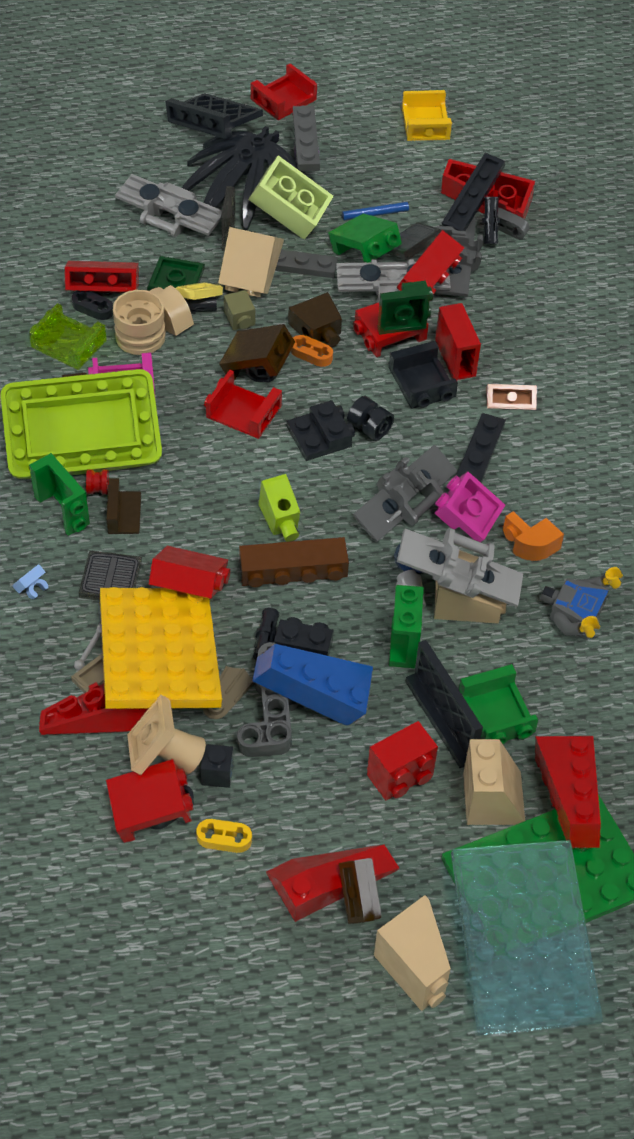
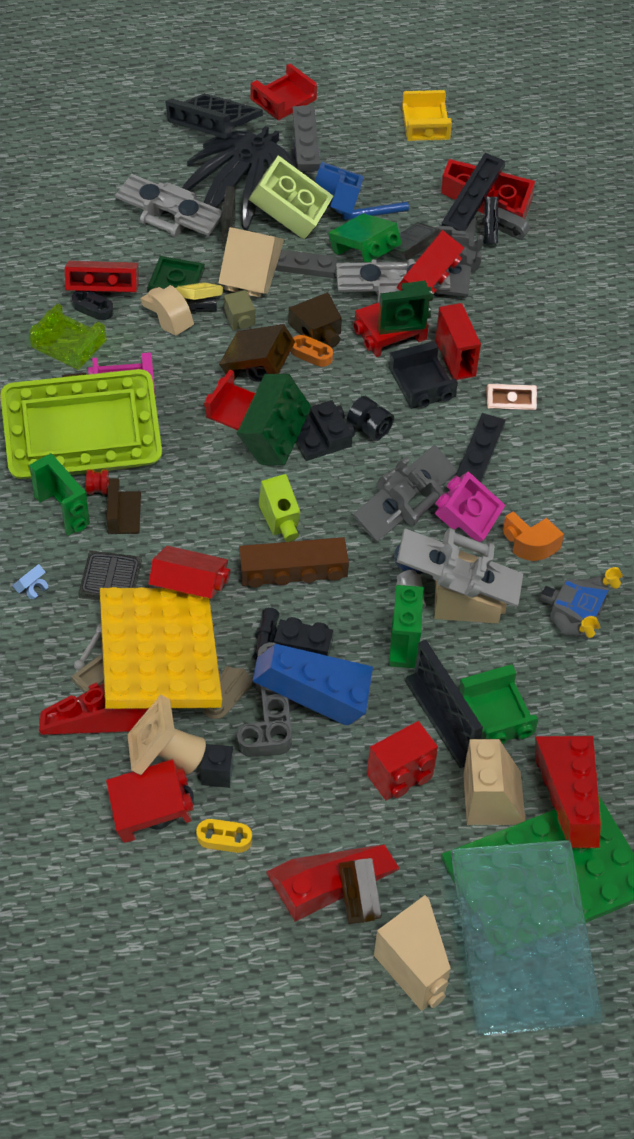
(139, 322): tan wheel -> none
(274, 419): none -> dark green brick
(341, 184): none -> blue brick

